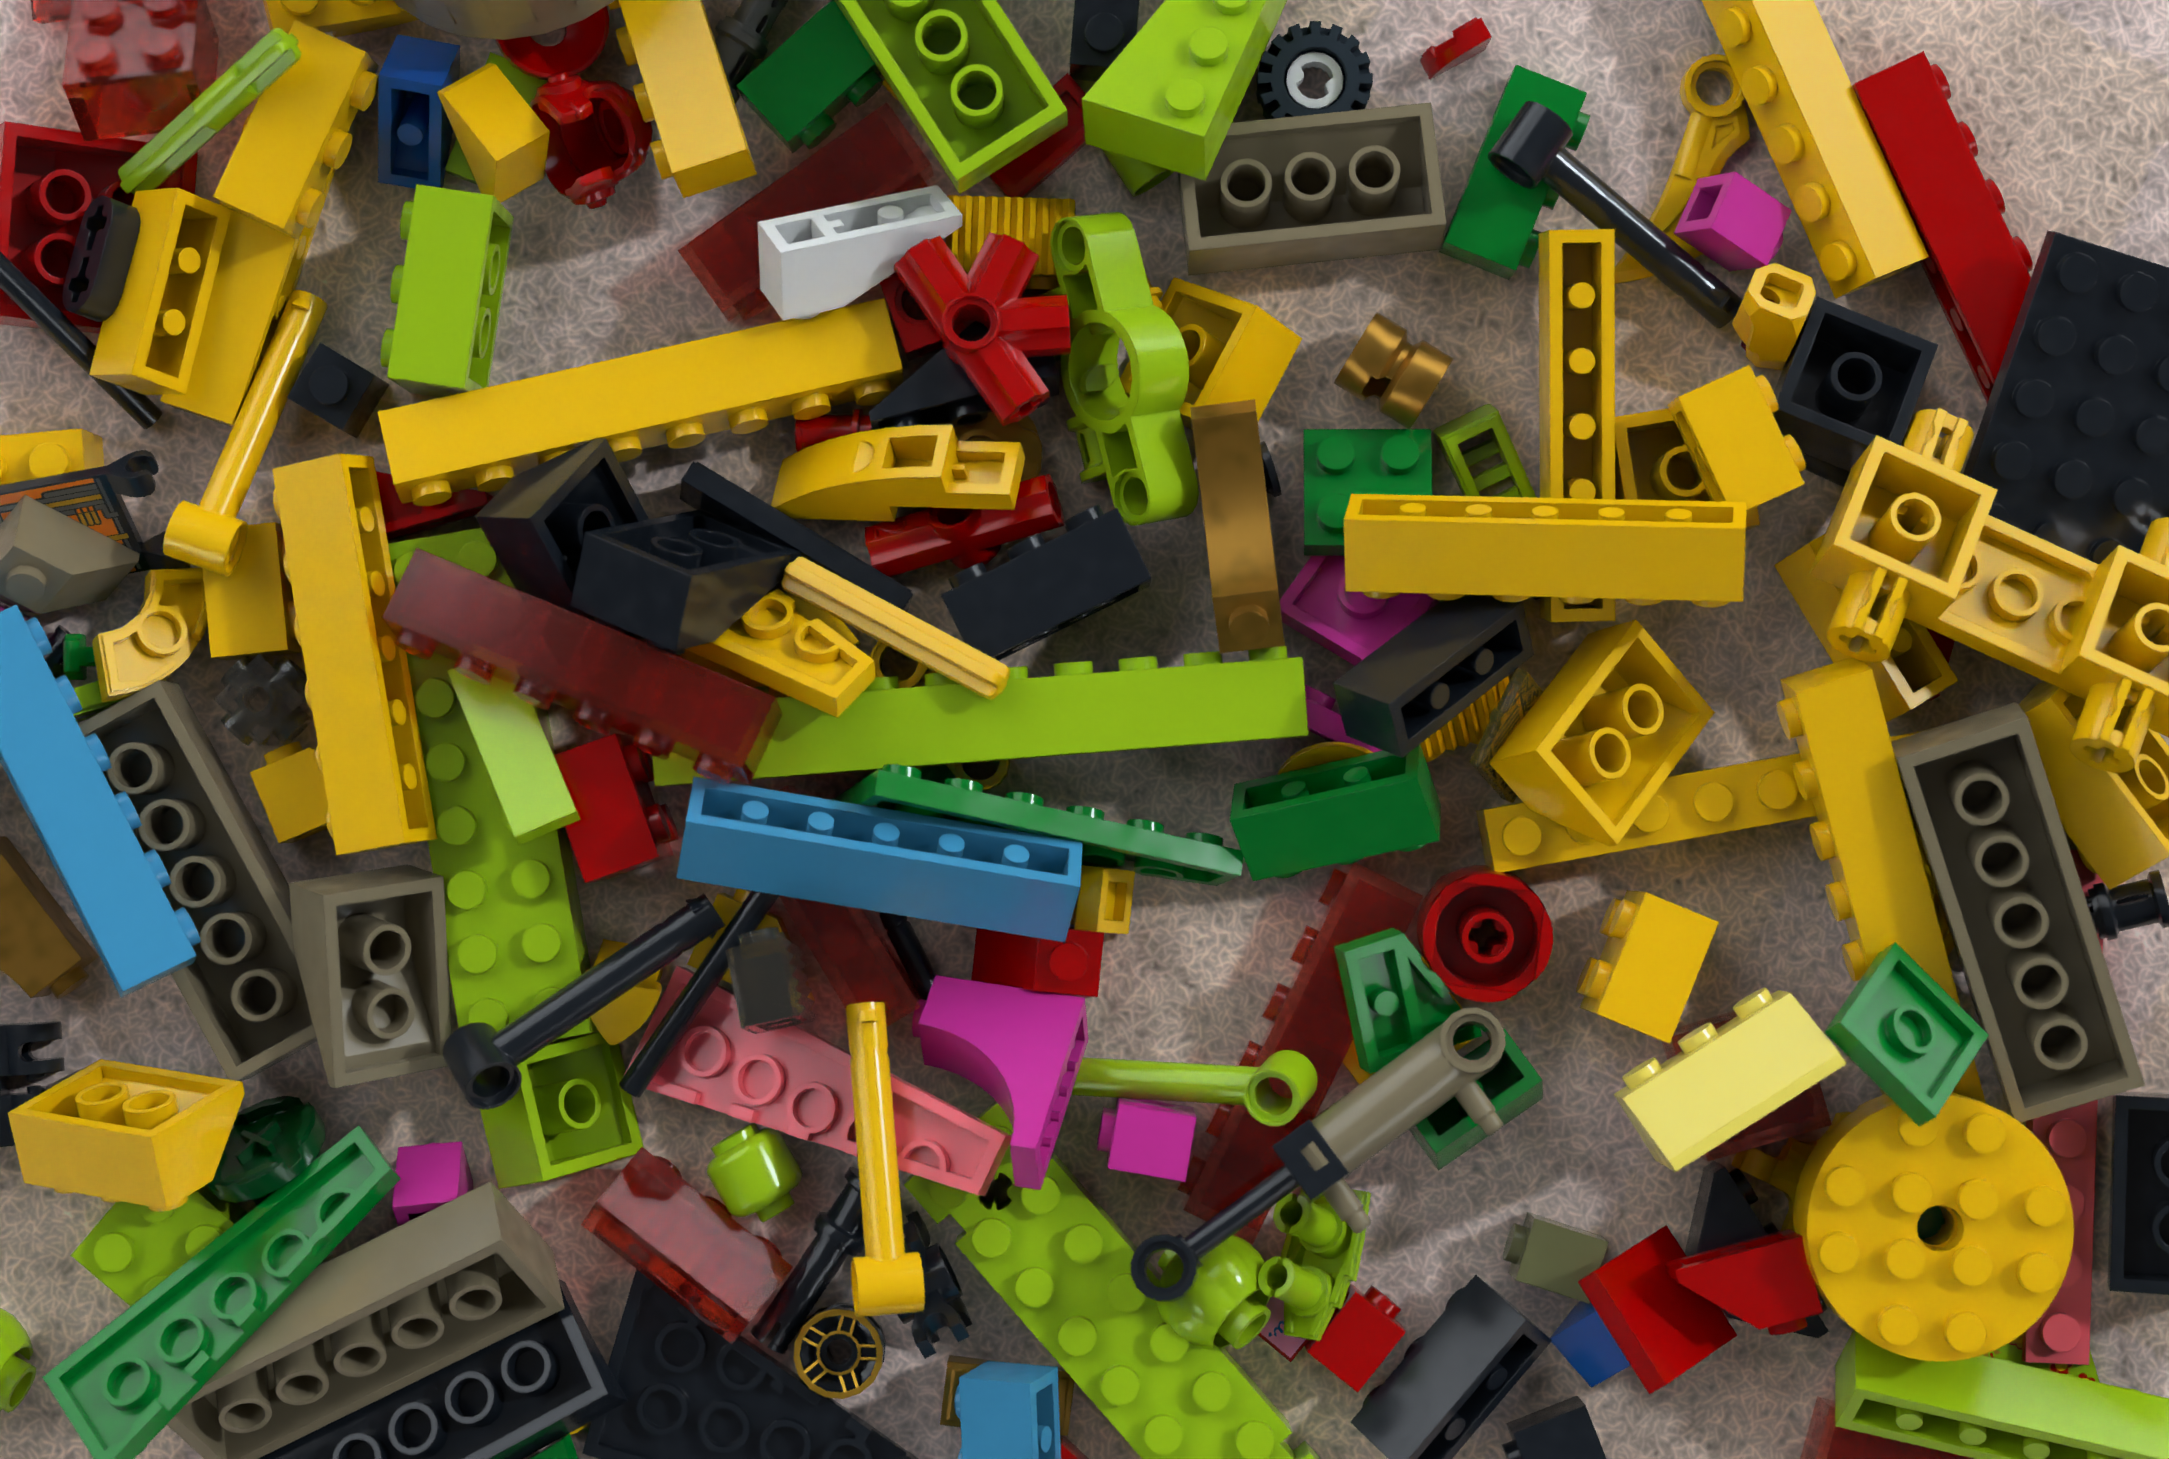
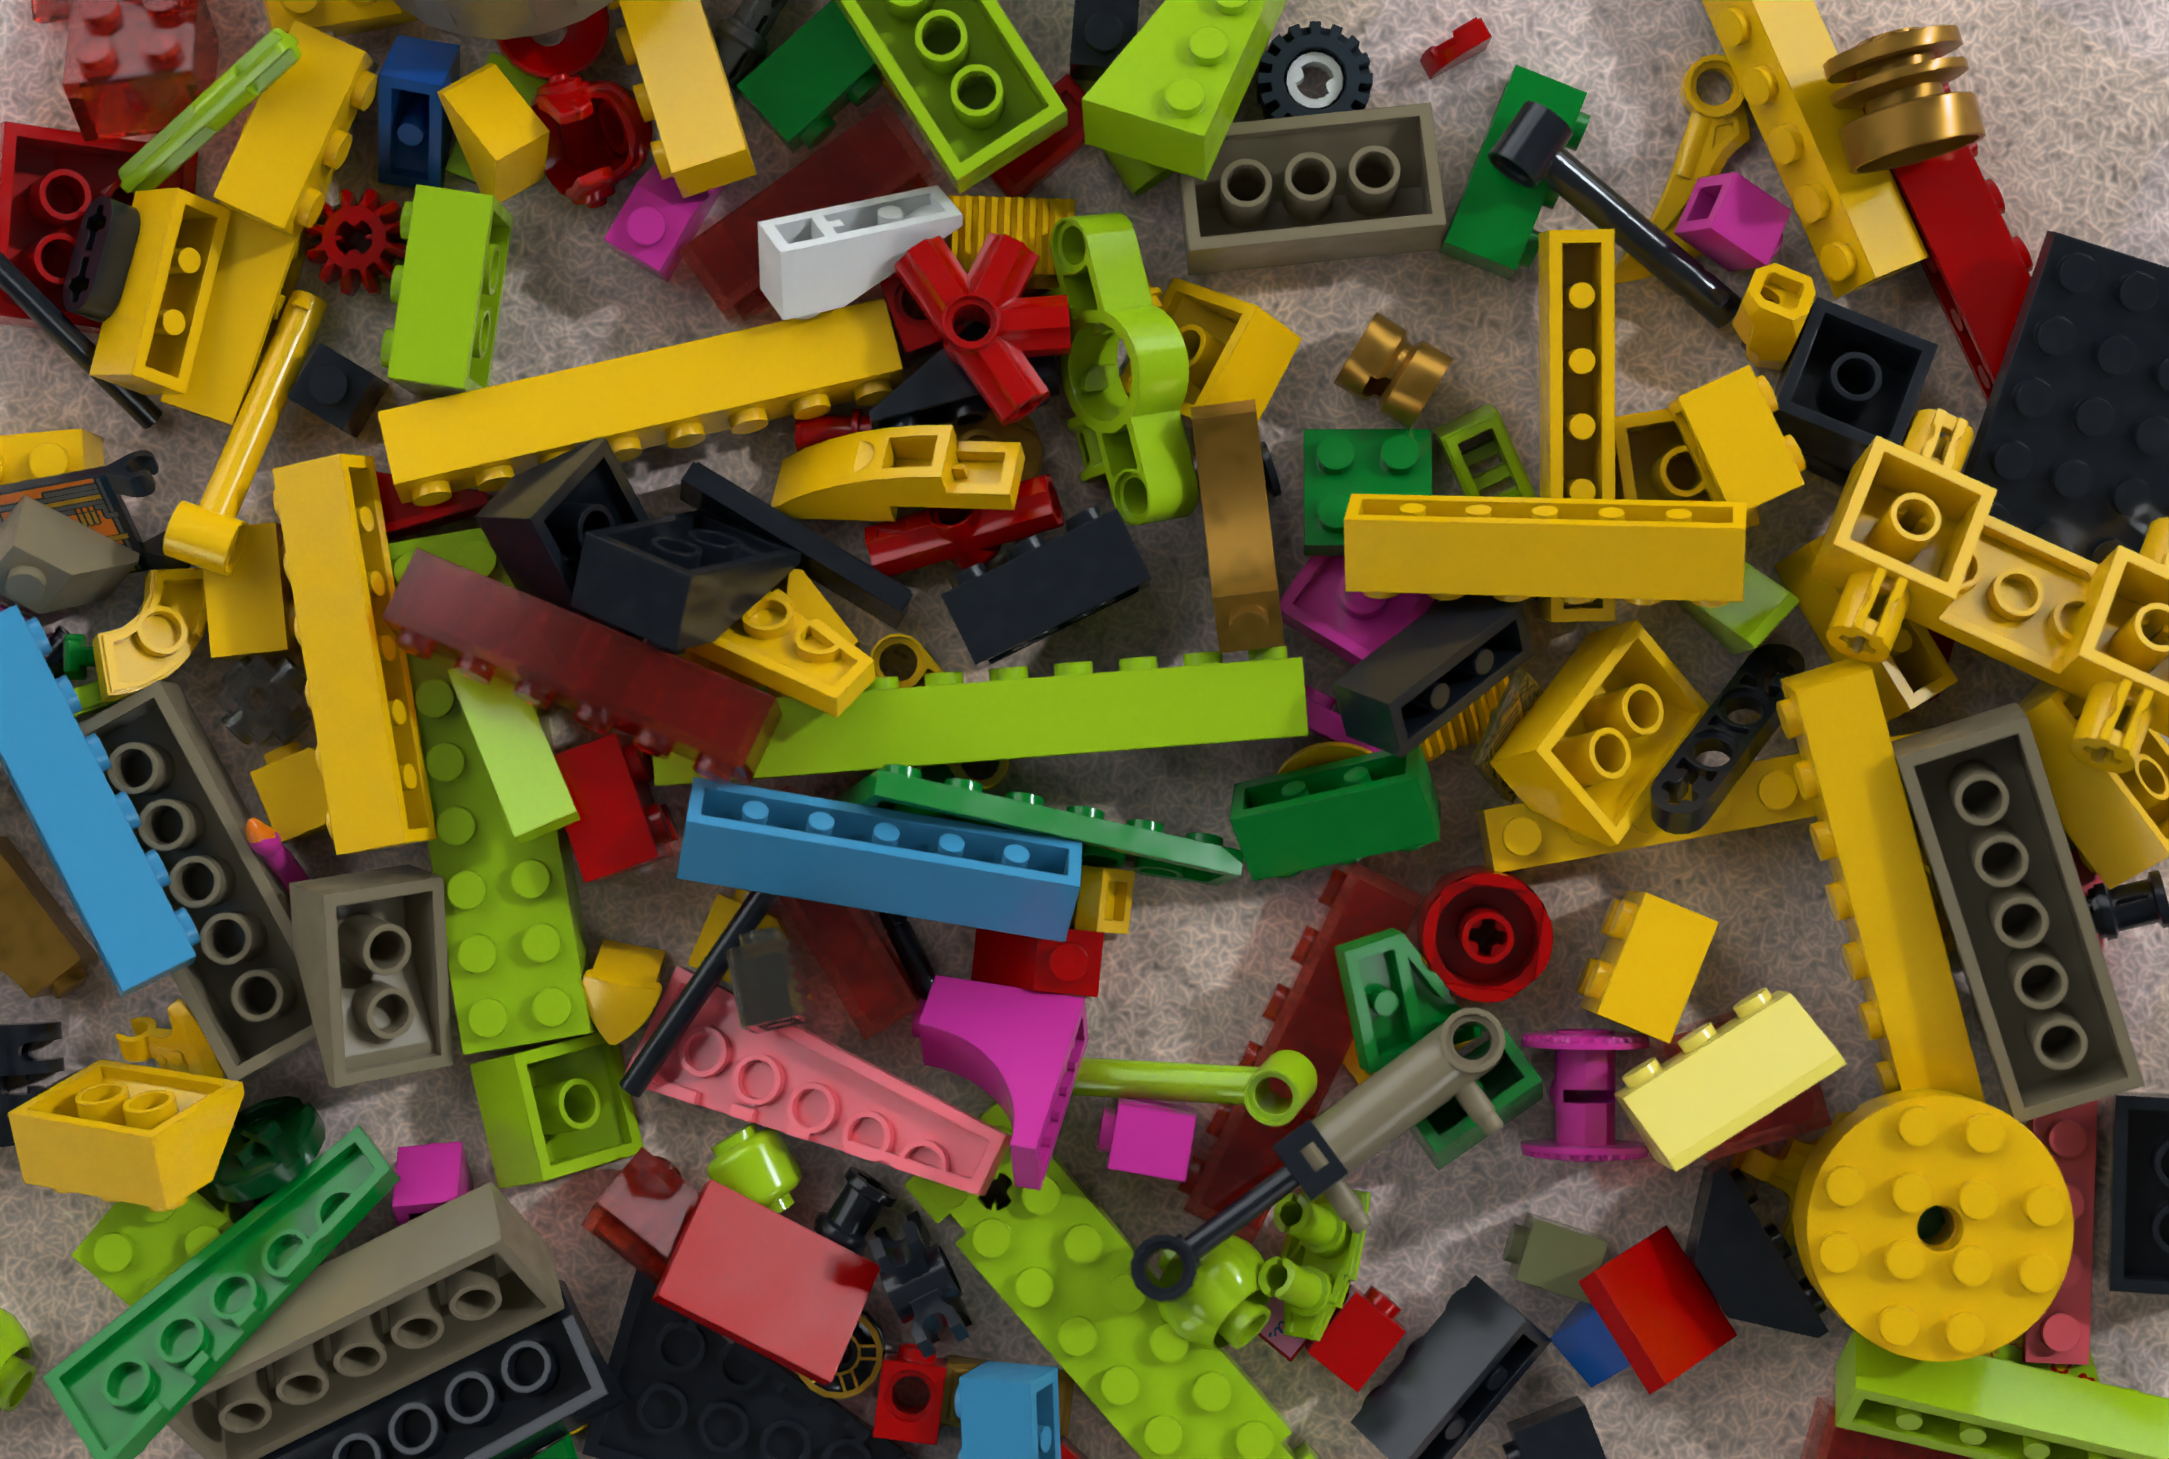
(175, 1049): none -> yellow piece
(267, 843): none -> dark pink piece
(353, 266): none -> red gear
(487, 1060): black piece -> none
(658, 223): none -> dark pink slope
(767, 1282): none -> tile
(886, 1277): yellow piece -> none
(896, 628): yellow axle -> none
(906, 1422): none -> red brick
(1584, 1095): none -> dark pink hose
(1721, 734): none -> black beam
(1746, 623): none -> lime slope
(1756, 1280): red slope -> none
(1904, 98): none -> pearl gold wheel
(1906, 1034): green plate -> none

